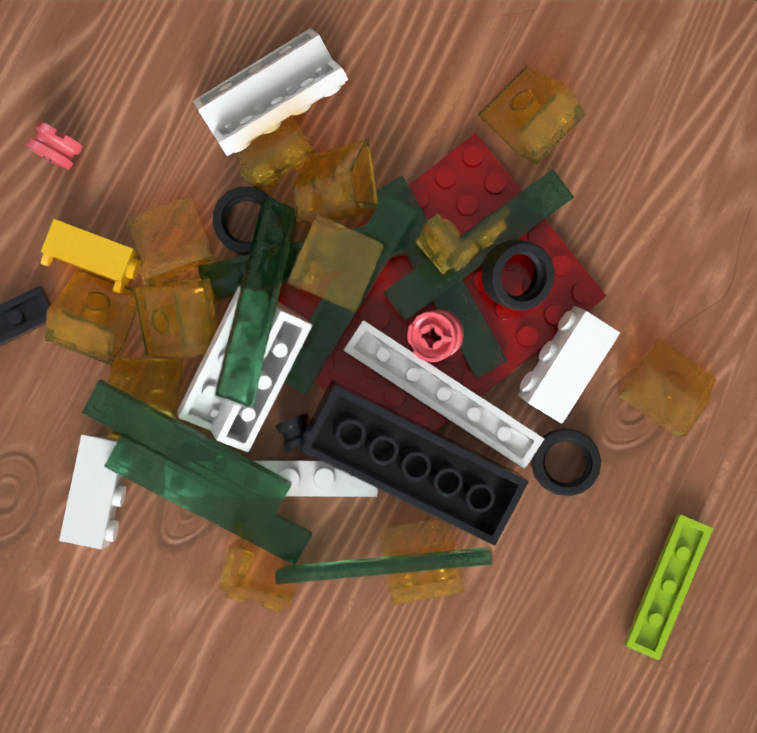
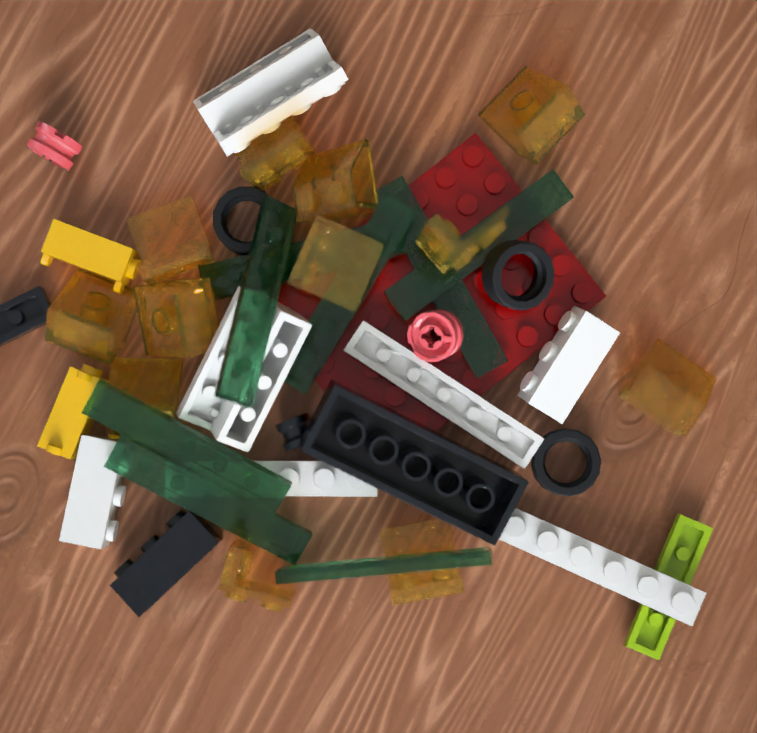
(66, 421): none -> yellow brick
(164, 561): none -> black brick
(603, 566): none -> white plate

